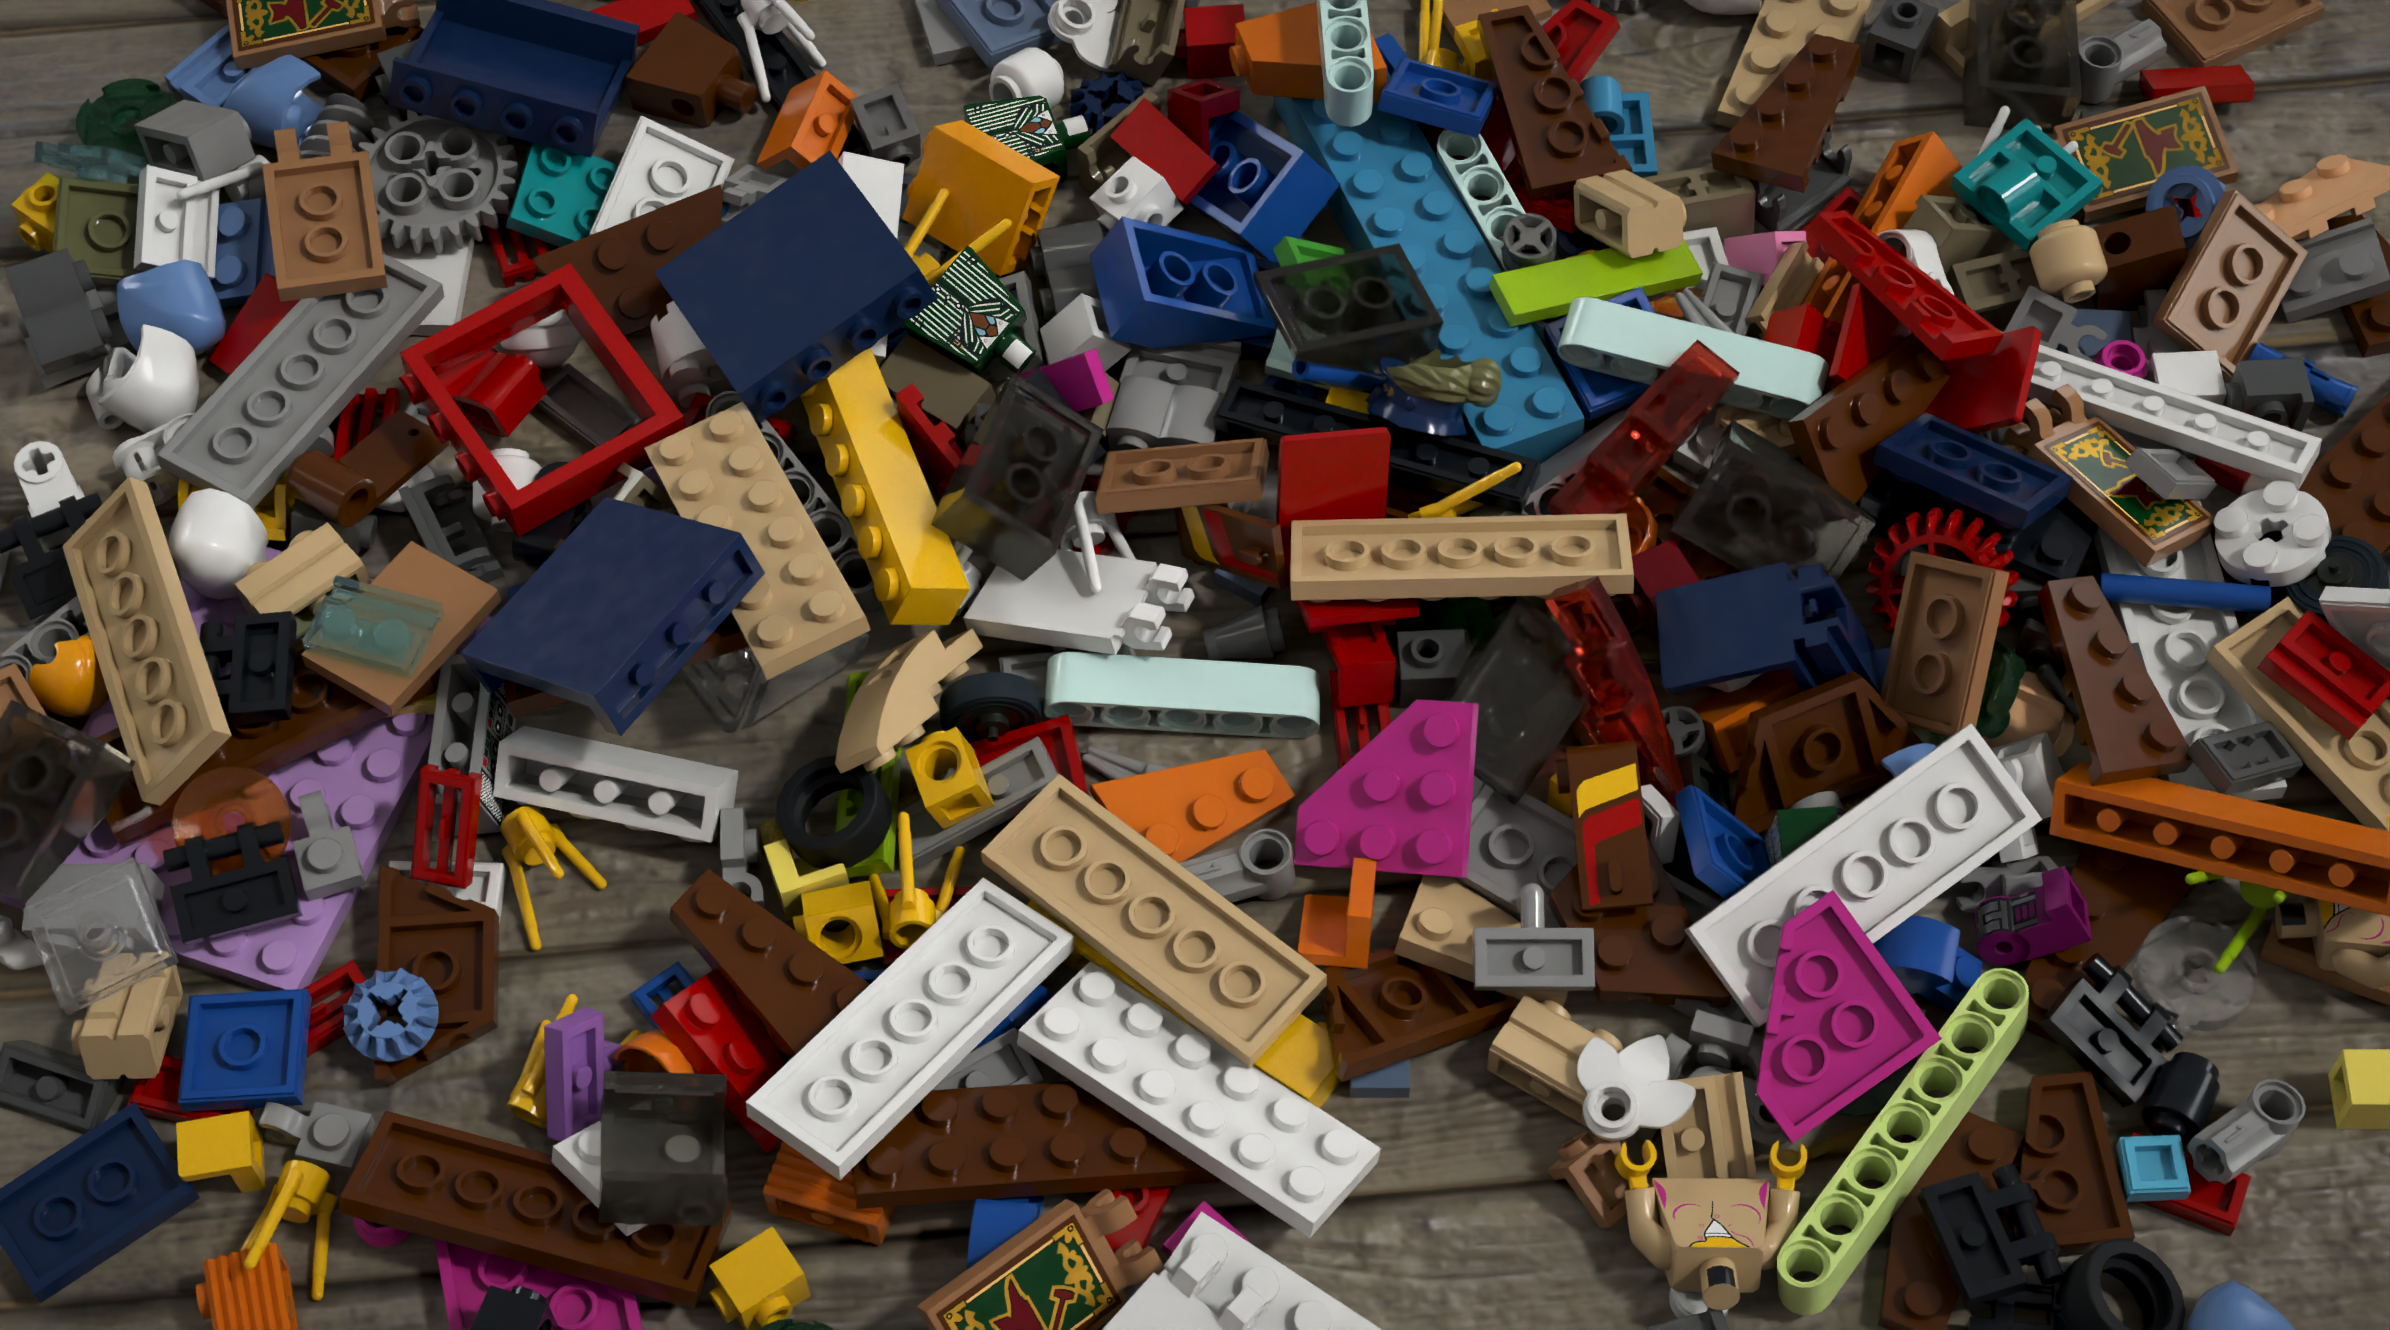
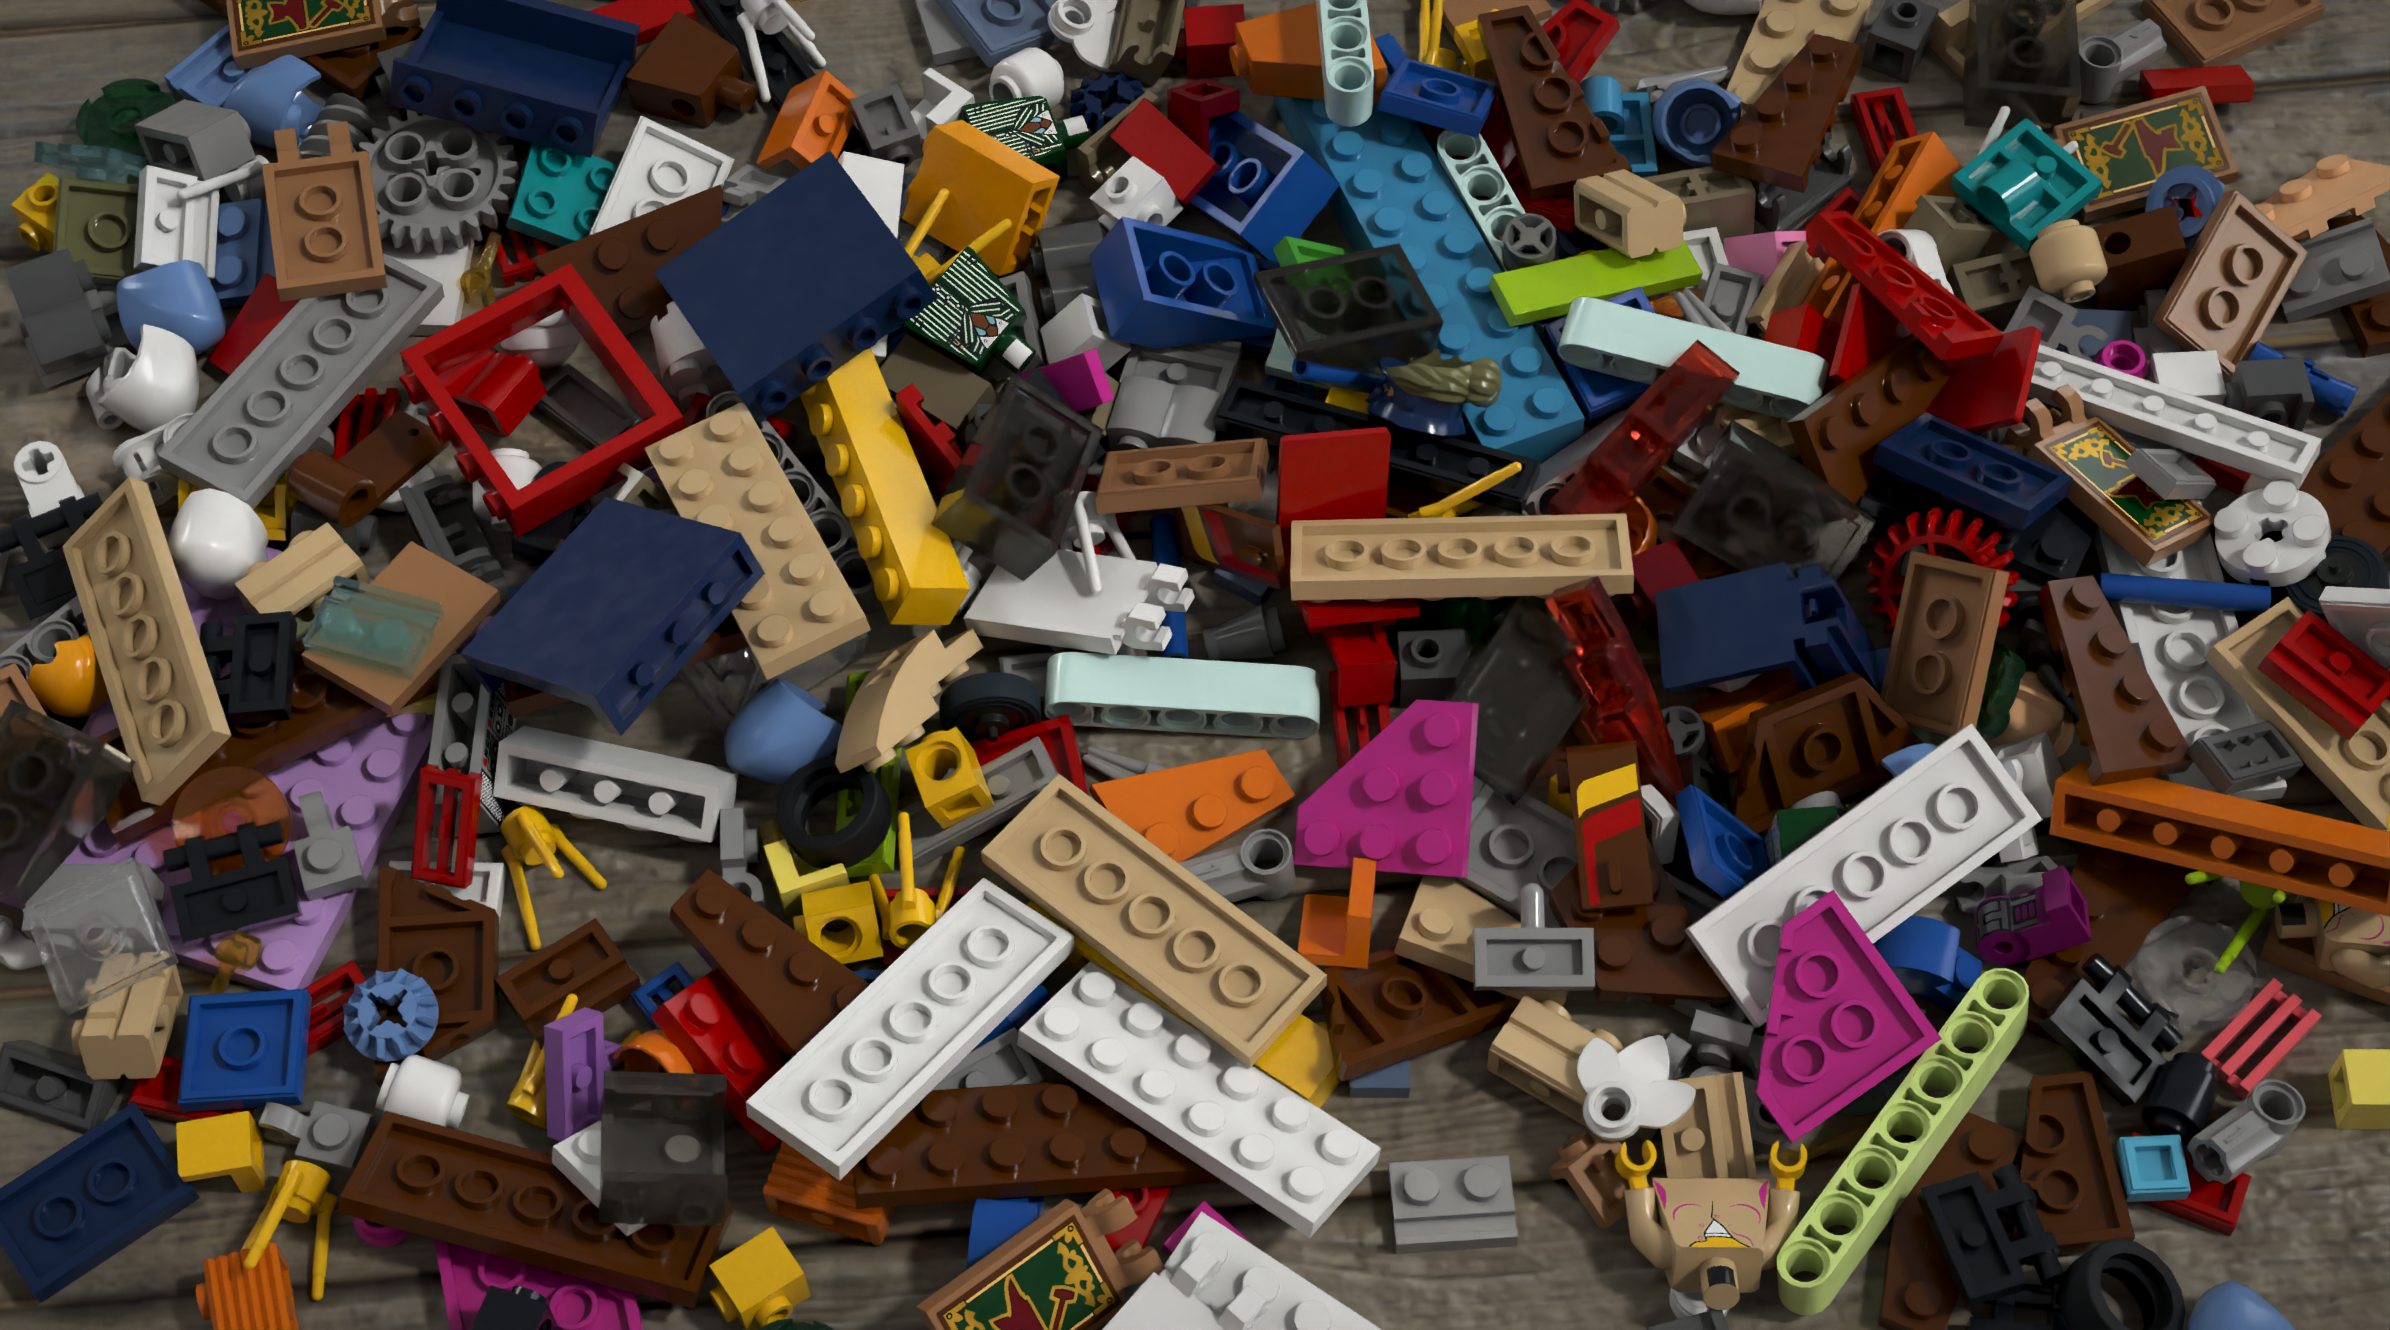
(239, 952): none -> clear yellow hand
(424, 1091): none -> white head
(480, 277): none -> clear yellow hand
(577, 964): none -> reddish brown plate
(779, 733): none -> medium blue piece
(941, 104): none -> white panel
(1167, 551): none -> blue piece
(1452, 1204): none -> light grey plate
(1658, 84): none -> light grey piece
(1694, 119): none -> medium blue piece
(1866, 128): none -> red tile
(2287, 1007): none -> coral tile

